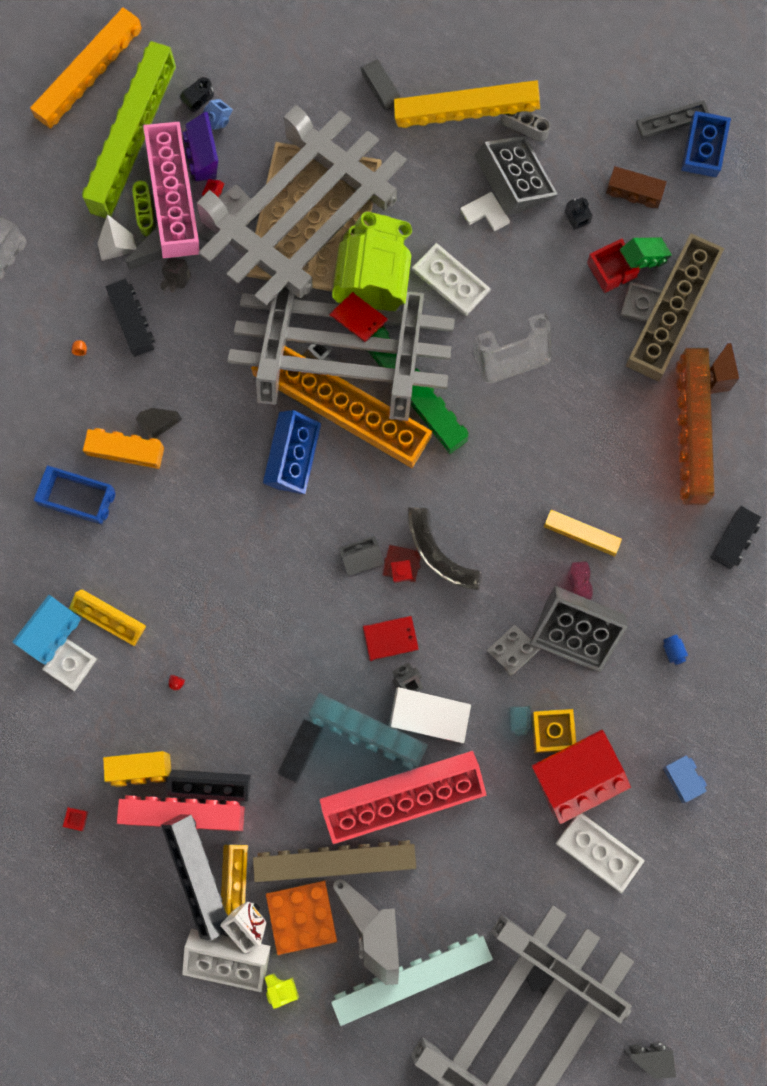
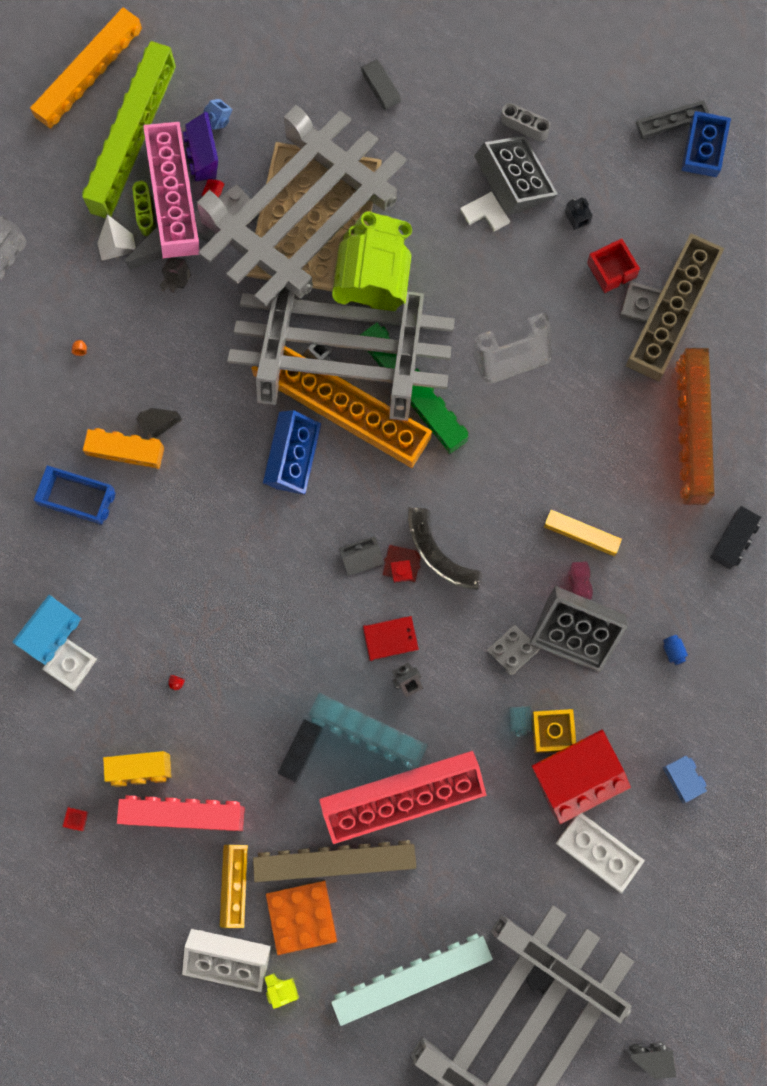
(107, 617): yellow slope -> none
(129, 317): black brick -> none
(195, 875): brick -> none
(197, 95): black piece -> none
(208, 785): black brick -> none
(245, 926): white torso -> none
(358, 317): red container -> none
(376, 933): light grey slope -> none
(429, 715): white tile -> none
(451, 279): white tile -> none
(467, 104): yellow brick -> none
(636, 187): reddish brown brick -> none
(646, 252): green brick -> none
(724, 371): reddish brown slope -> none

